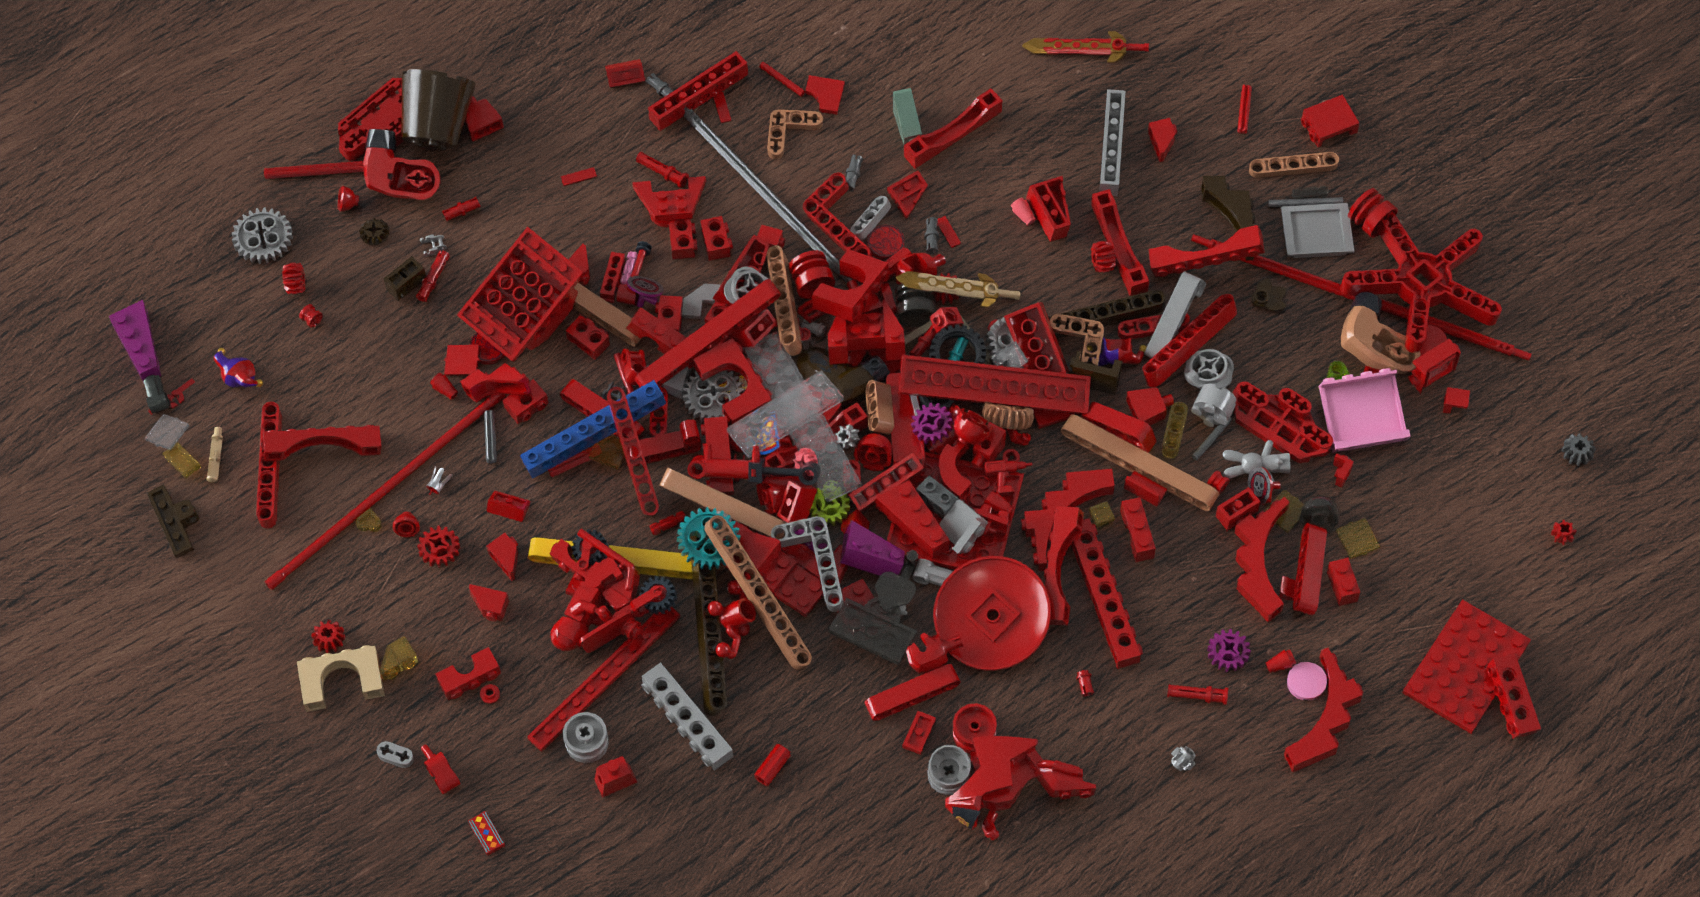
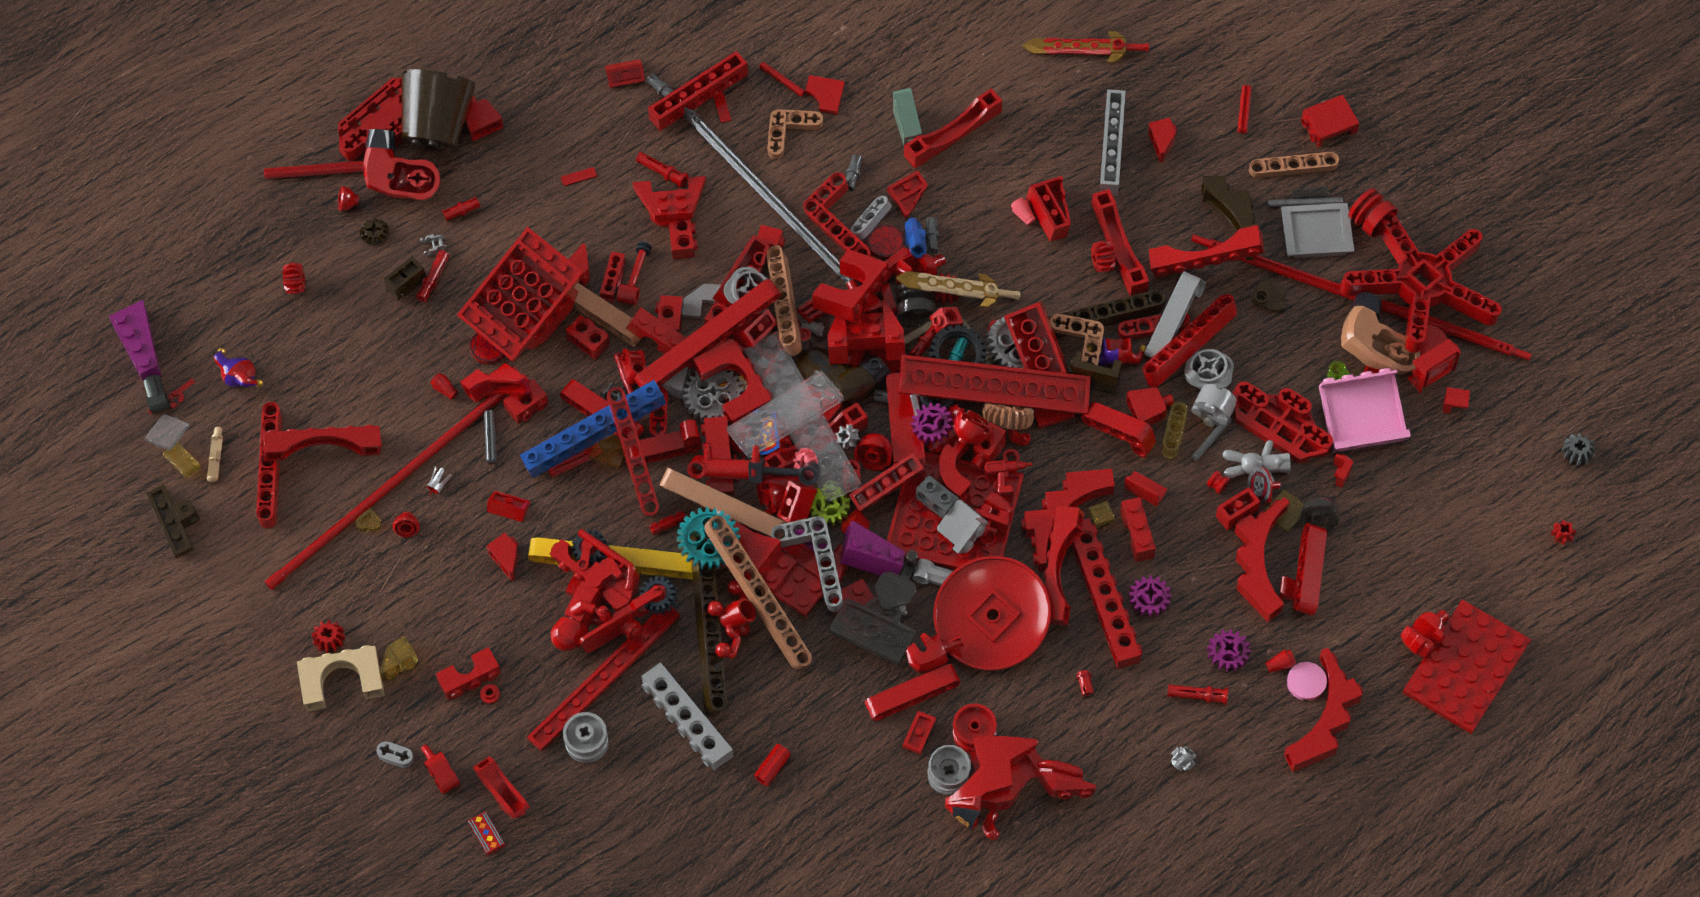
(279, 231): light grey gear -> none
(310, 315): red wheel -> none
(440, 549): red gear -> none
(461, 359): red piece -> none
(490, 602): red slope -> none
(502, 790): none -> red arch
(614, 776): red torso -> none
(629, 264): bright pink axle -> none
(646, 288): shield -> none
(714, 238): red brick -> none
(809, 272): red wheel -> none
(879, 407): nougat beam -> none
(910, 513): red wedge -> none
(915, 237): none -> blue piece
(948, 232): red window -> none
(1012, 355): clear piece -> none
(1137, 460): nougat beam -> none
(1141, 600): none -> magenta gear
(1343, 581): red brick -> none
(1358, 538): clear yellow piece -> none
(1425, 633): none -> red piece
(1522, 704): red brick -> none

